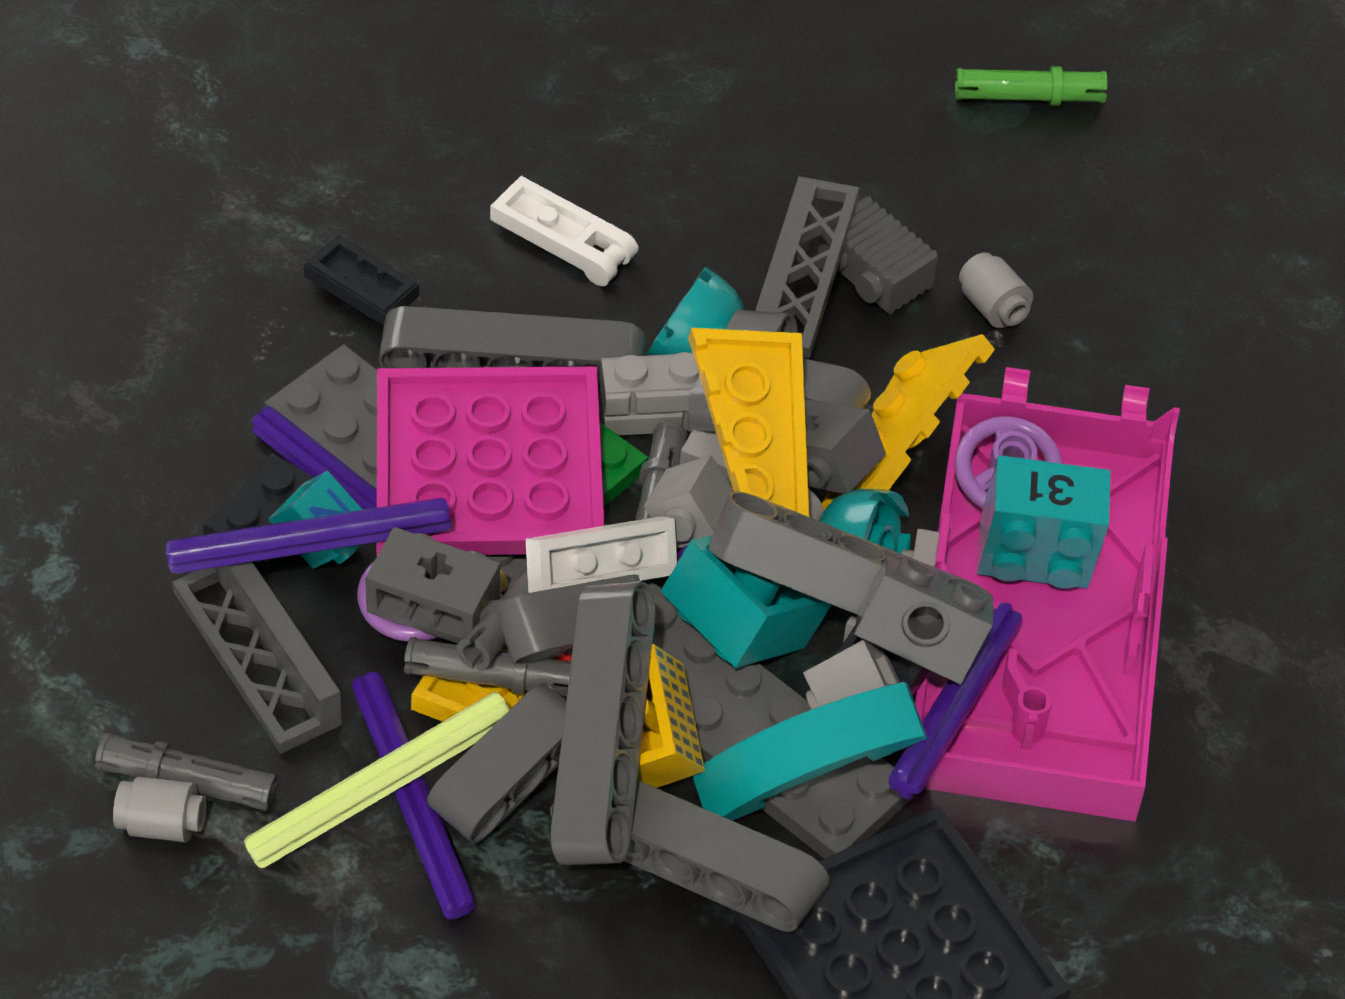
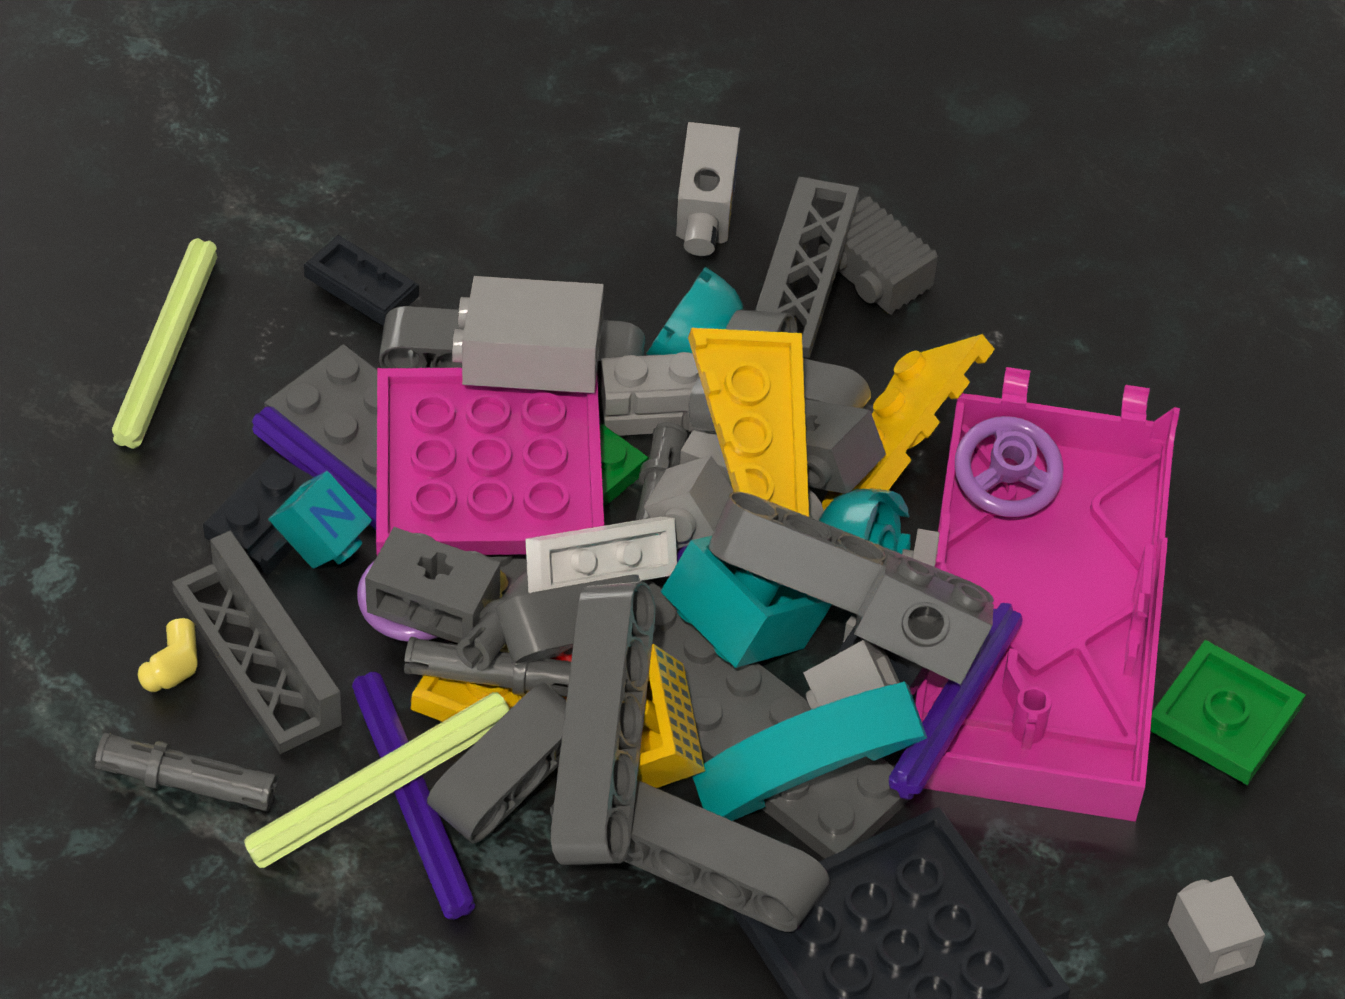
(159, 809): light grey brick -> none
(164, 344): none -> yellowish green axle
(174, 662): none -> light yellow arm
(305, 535): dark purple axle -> none
(530, 334): none -> light grey brick
(564, 230): white plate -> none
(707, 200): none -> light grey torso
(995, 290): light grey brick -> none
(1031, 85): bright green pin -> none
(1043, 522): teal brick -> none
(1215, 928): none -> light grey brick
(1226, 712): none -> green plate

